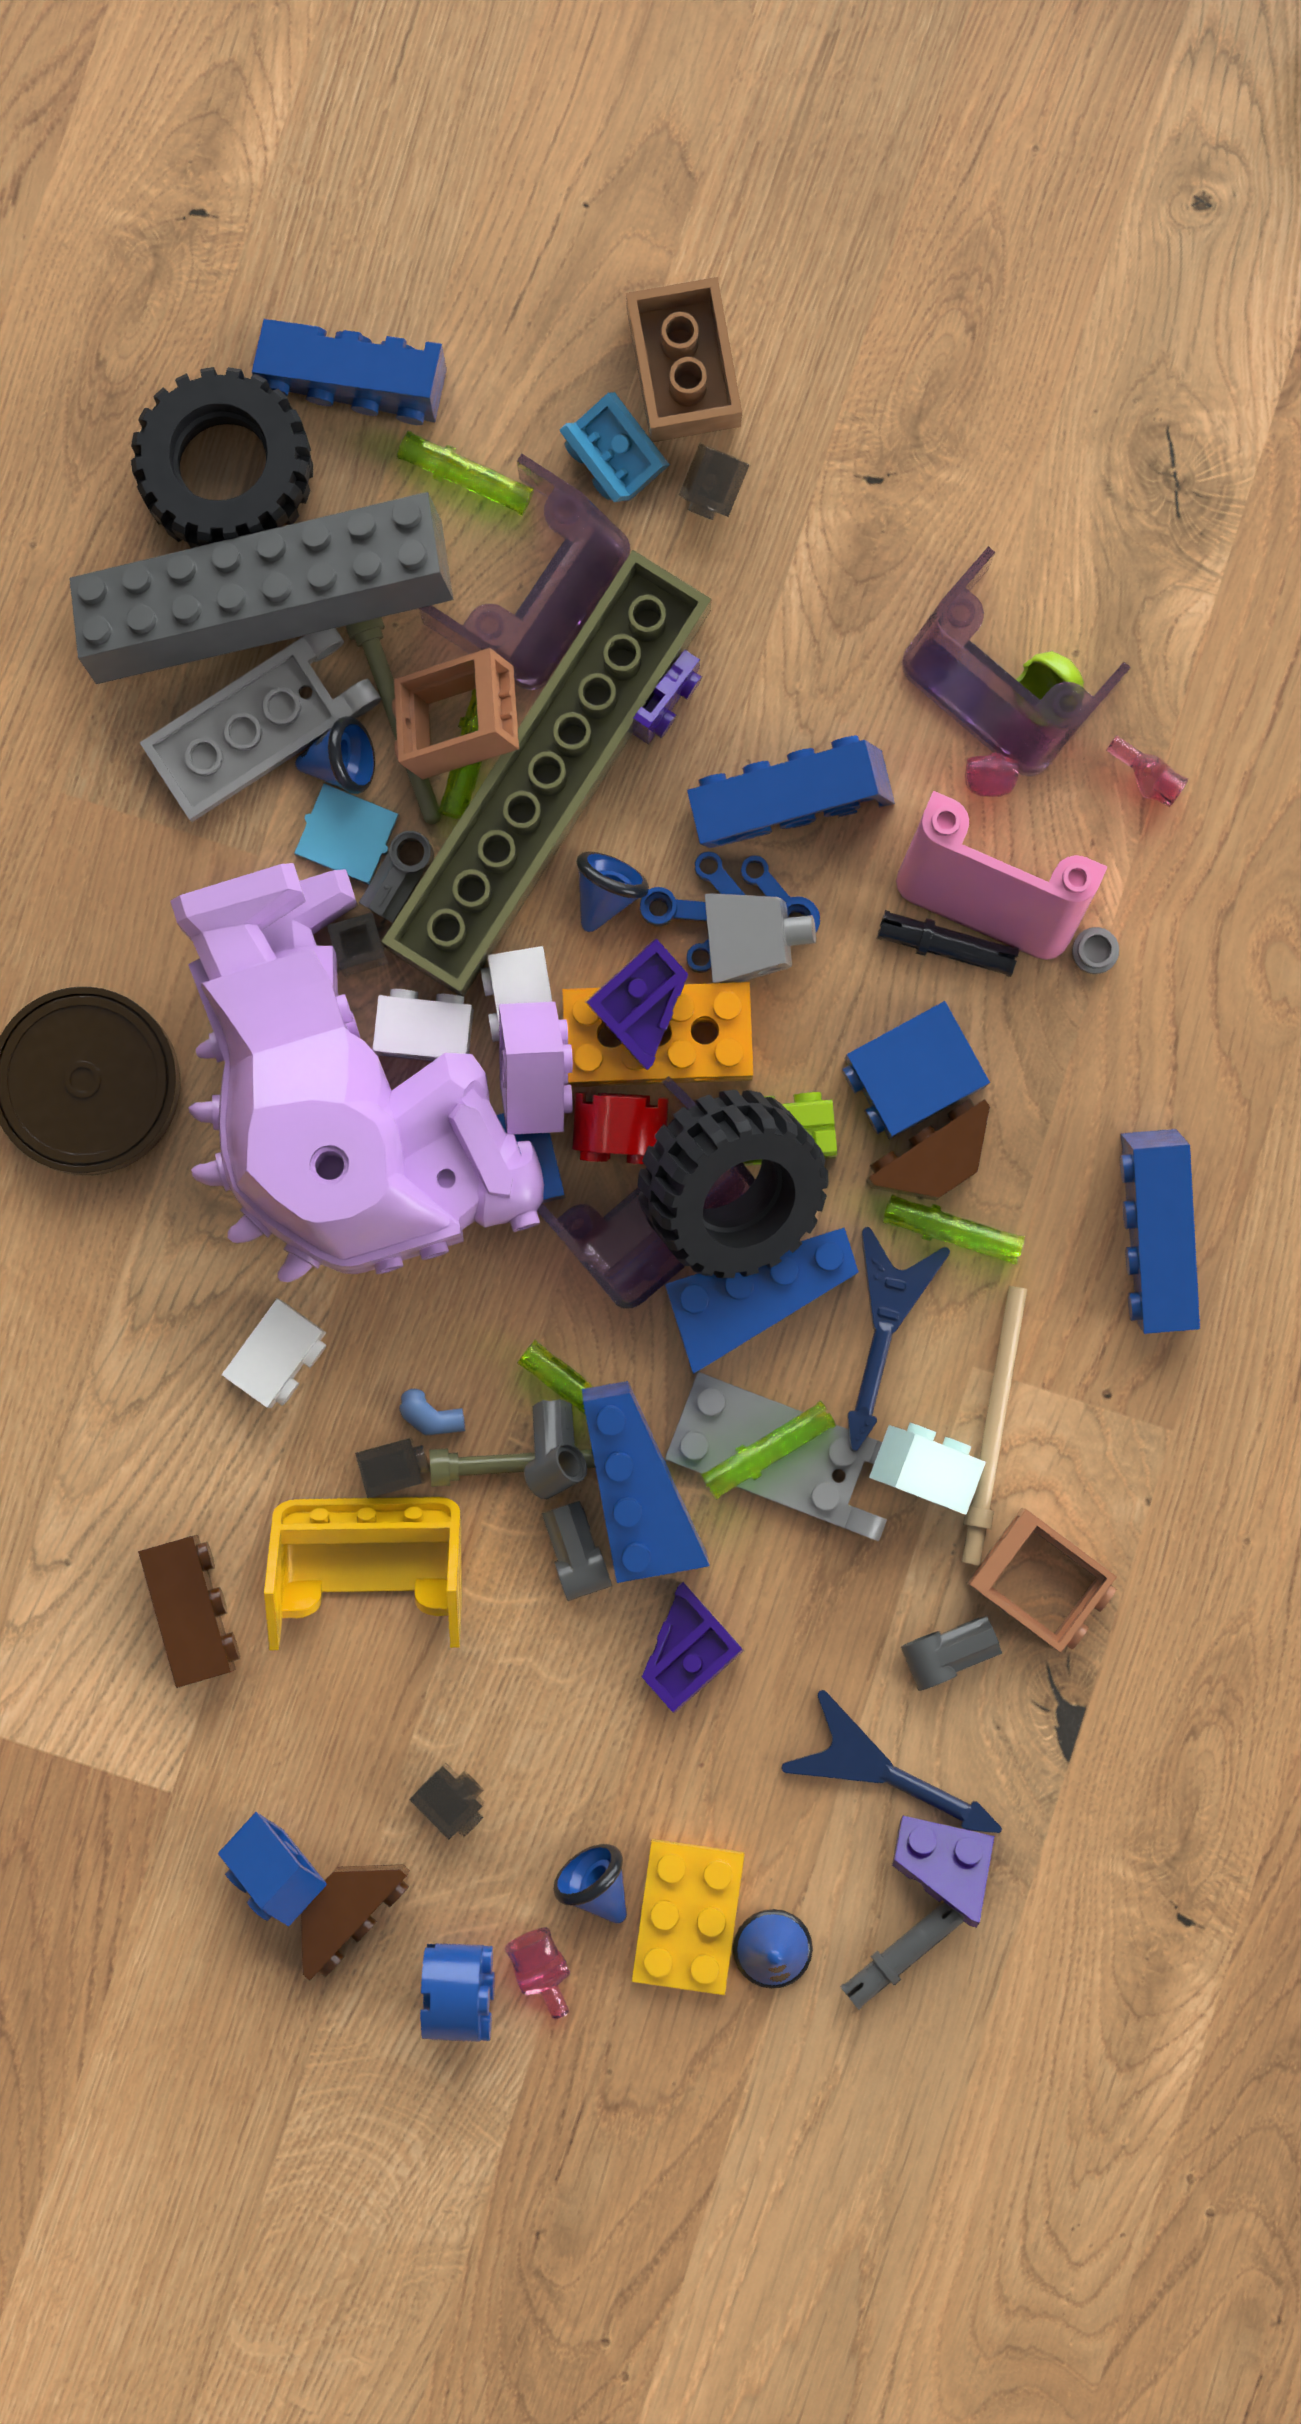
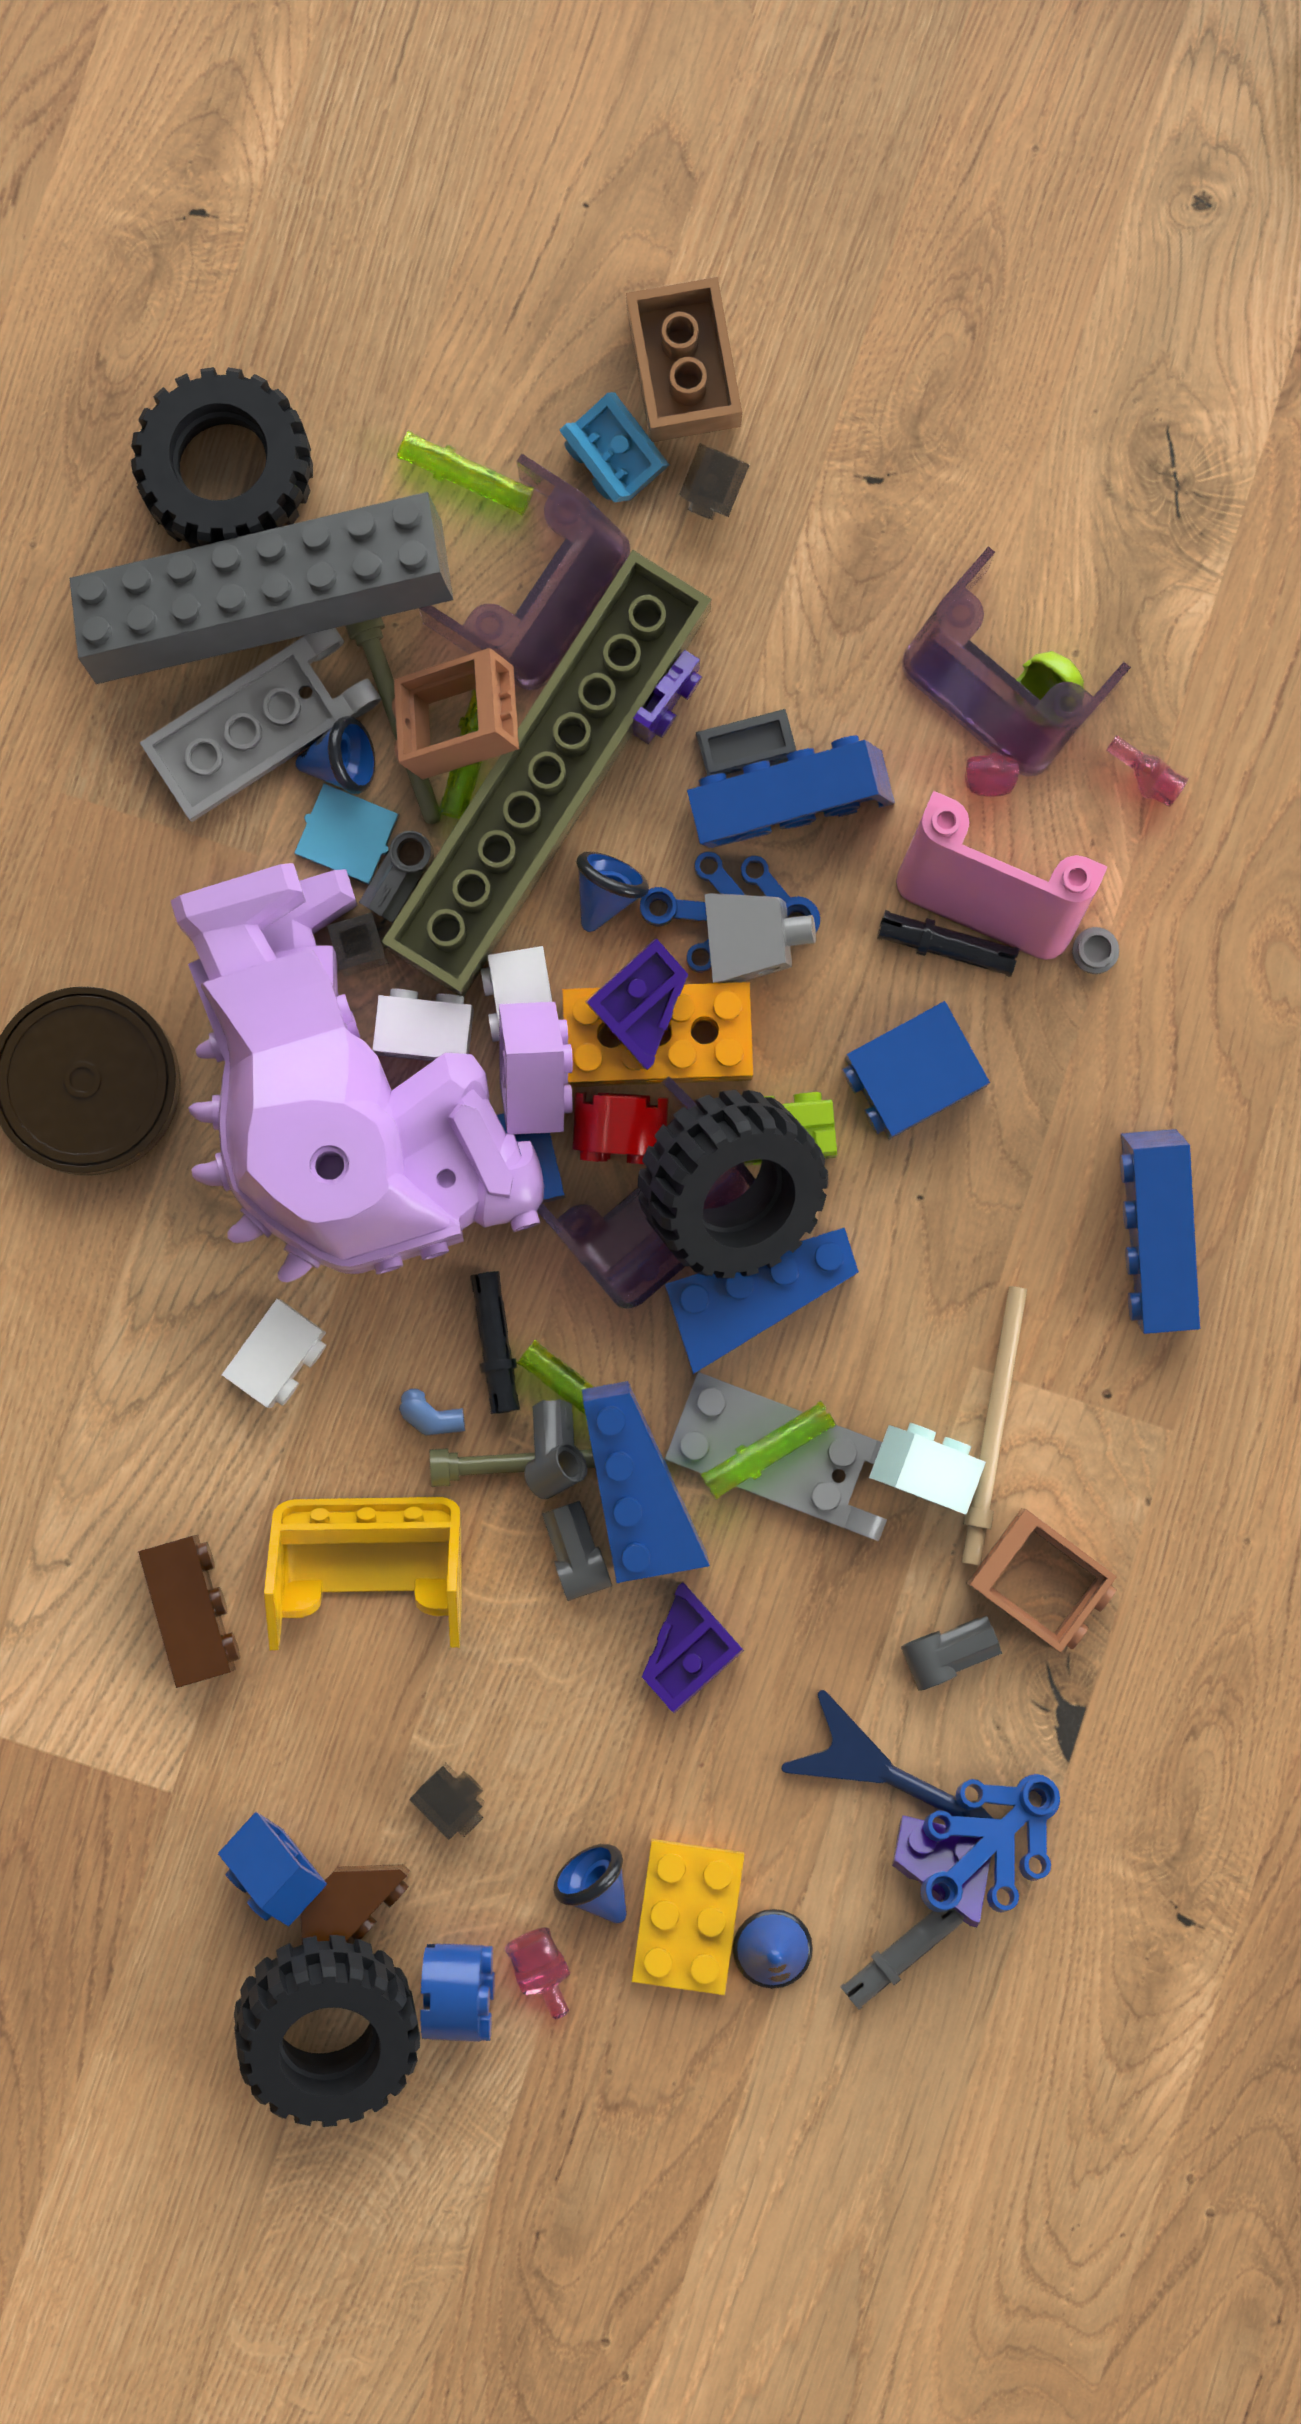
(336, 2082): none -> black tyre
(352, 370): blue wedge -> none
(392, 1467): clear smoke brick -> none
(495, 1343): none -> black pin
(746, 742): none -> dark grey tile
(891, 1299): dark blue piece -> none
(938, 1158): reddish brown slope -> none
(959, 1231): clear neon green pin -> none
(996, 1837): none -> blue plant

